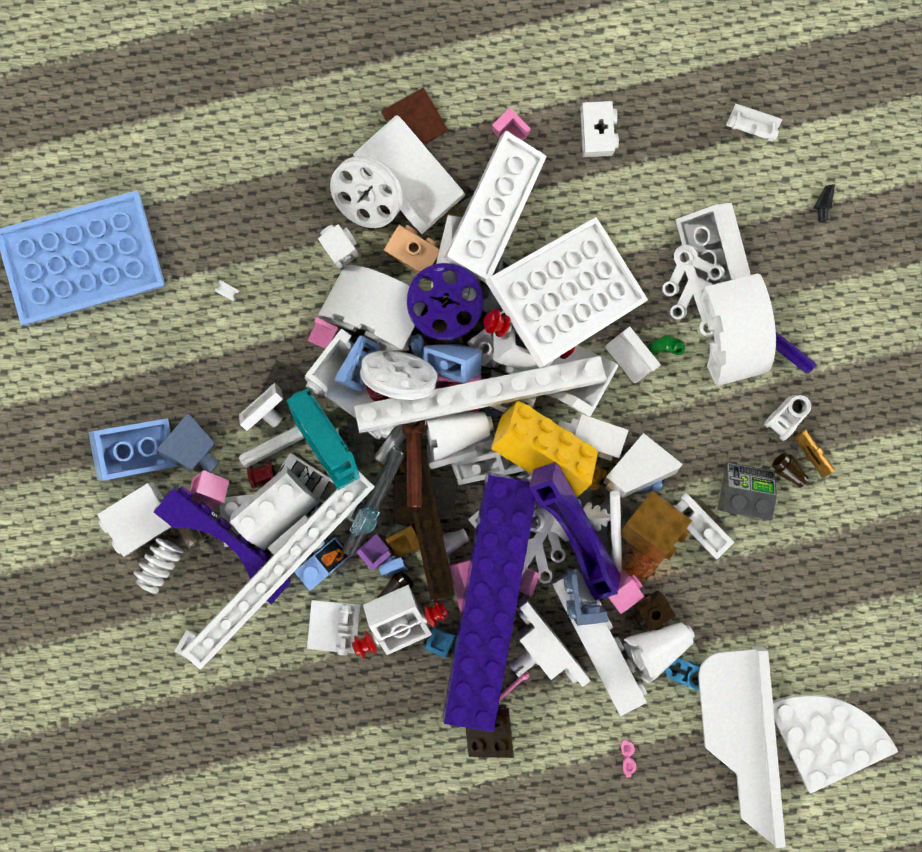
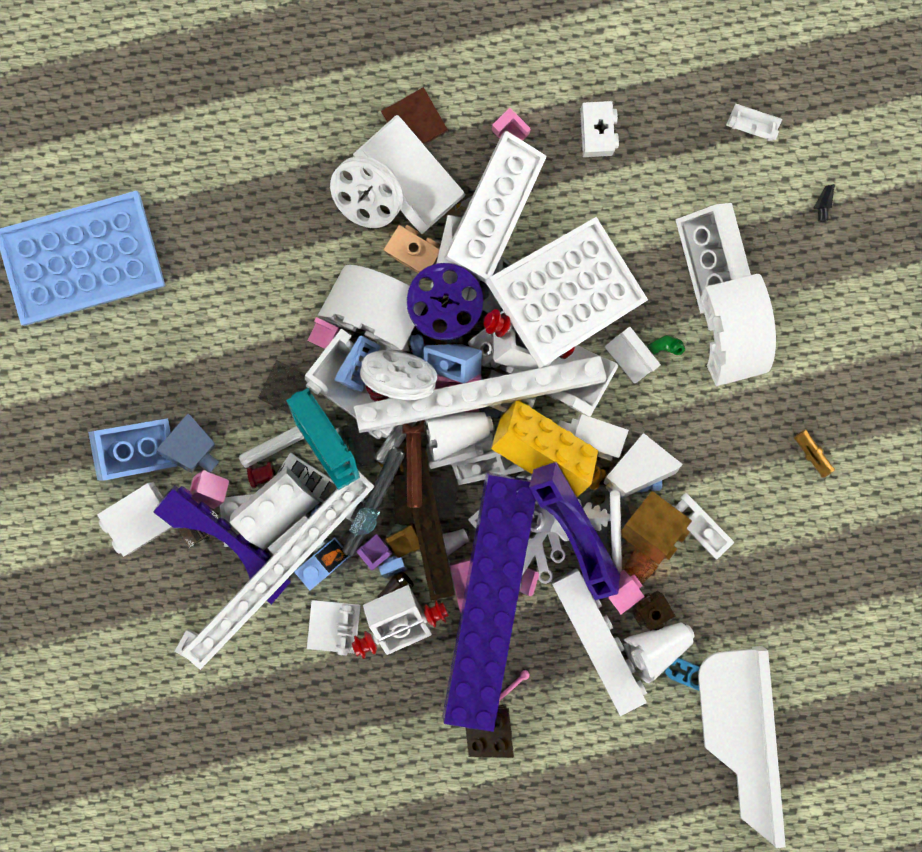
(158, 565): white piece -> none
(226, 290): white bush -> none
(263, 408): white tile -> none
(339, 245): white brick -> none
(439, 641): dark azure tile -> none
(544, 648): white brick -> none
(589, 612): sand blue bracket -> none
(629, 764): bright pink piece -> none
(695, 284): white plant -> none
(748, 491): dark grey slope -> none
(787, 417): white piece -> none
(788, 468): dark brown cone -> none
(794, 354): dark purple axle -> none
(829, 738): white plate -> none

